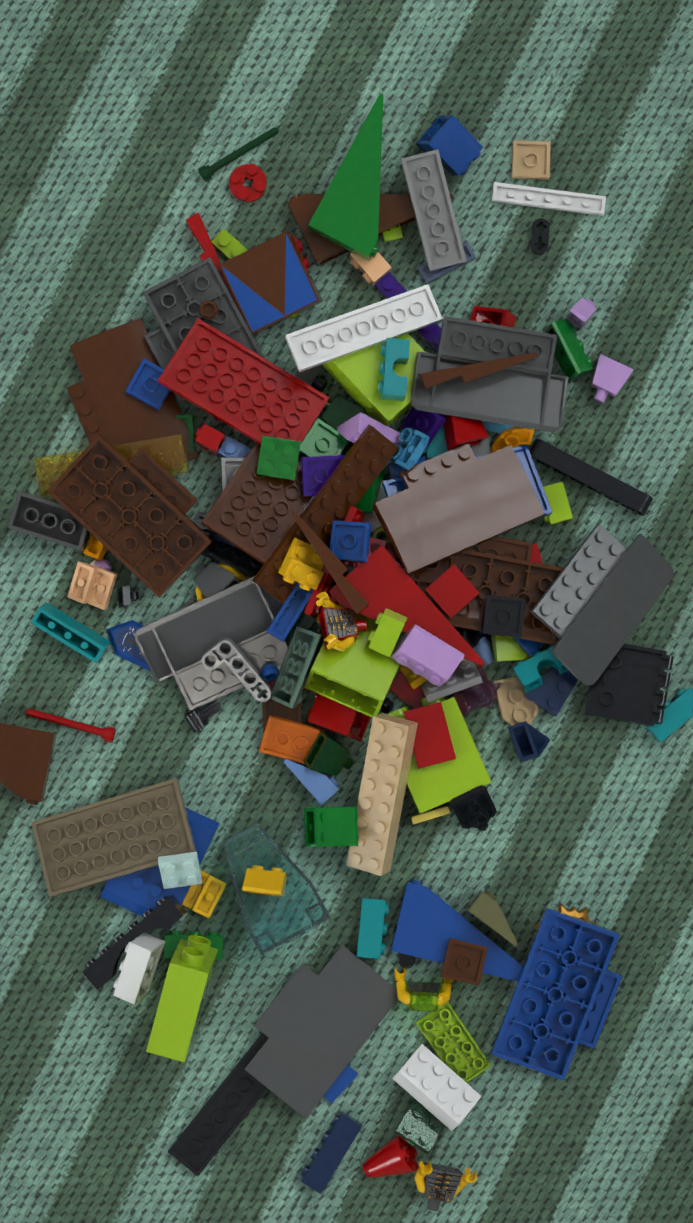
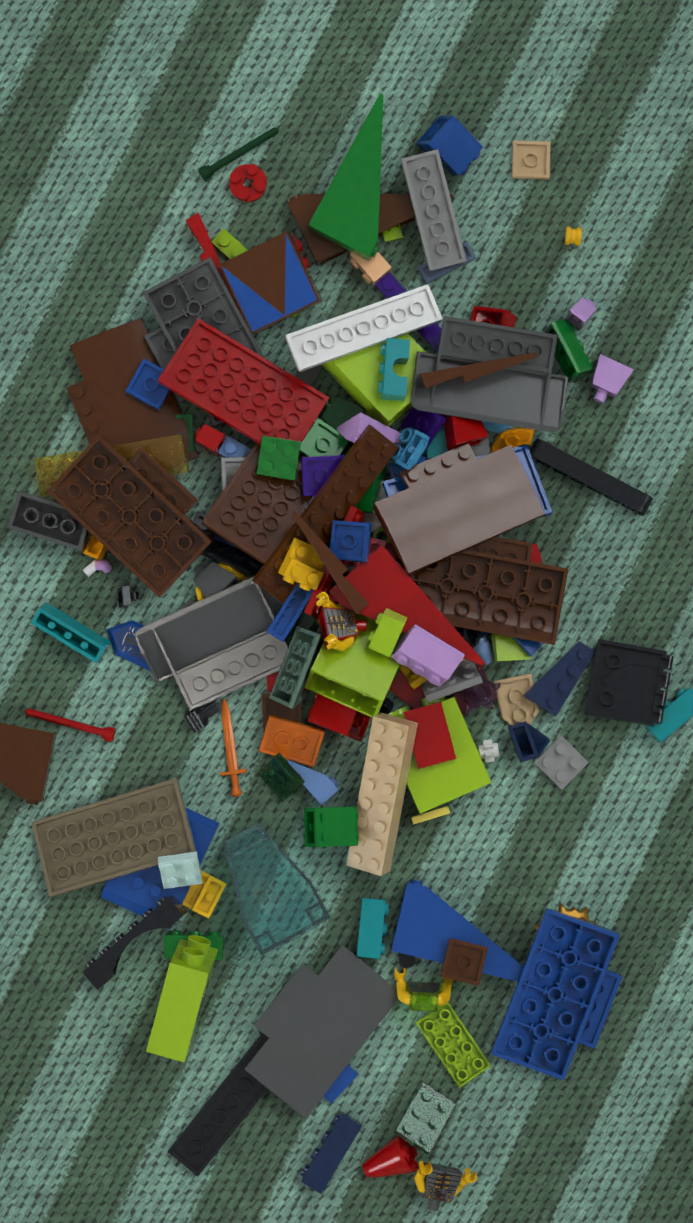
(92, 585): light nougat slope -> none
(138, 968): white brick -> none
(208, 310): reddish brown plate -> none
(230, 748): none -> orange sword
(240, 672): light grey beam -> none
(265, 882): yellow slope -> none
(269, 672): blue plate -> none
(281, 777): none -> clear green plate
(319, 383): black plate -> none
(328, 755): dark green torso -> none
(437, 1087): white brick -> none
(452, 591): red tile -> none
(474, 808): black tile -> none
(488, 750): none -> white gear
(490, 913): olive slope -> none
(503, 616): black plate -> none
(528, 670): teal arch -> none
(535, 236): black beam -> none
(548, 199): white tile -> none
(559, 504): lime brick -> none
(561, 762): none -> light grey plate
(573, 236): none -> yellow wheel
(601, 600): dark grey slope -> none

